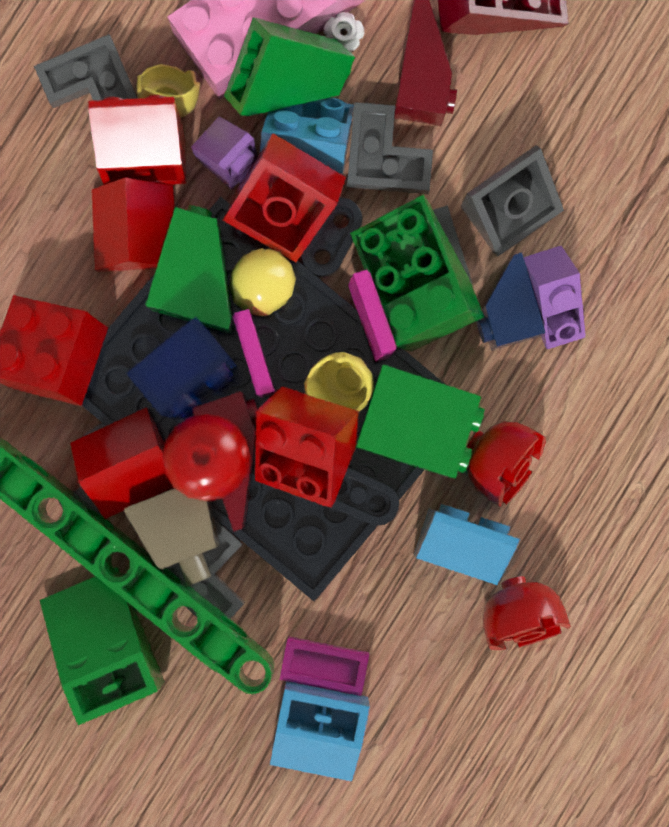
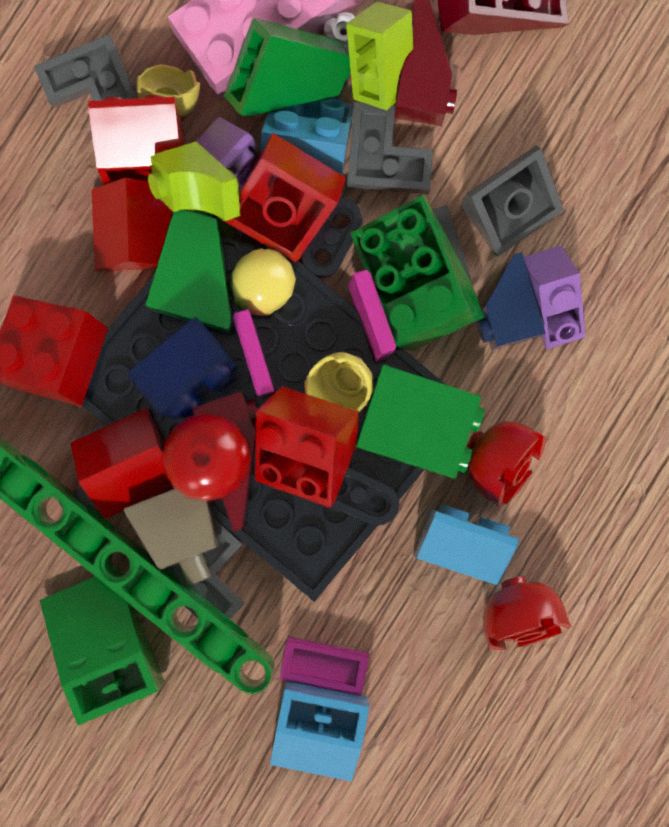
(194, 180): none -> lime arch
(377, 49): none -> lime arch

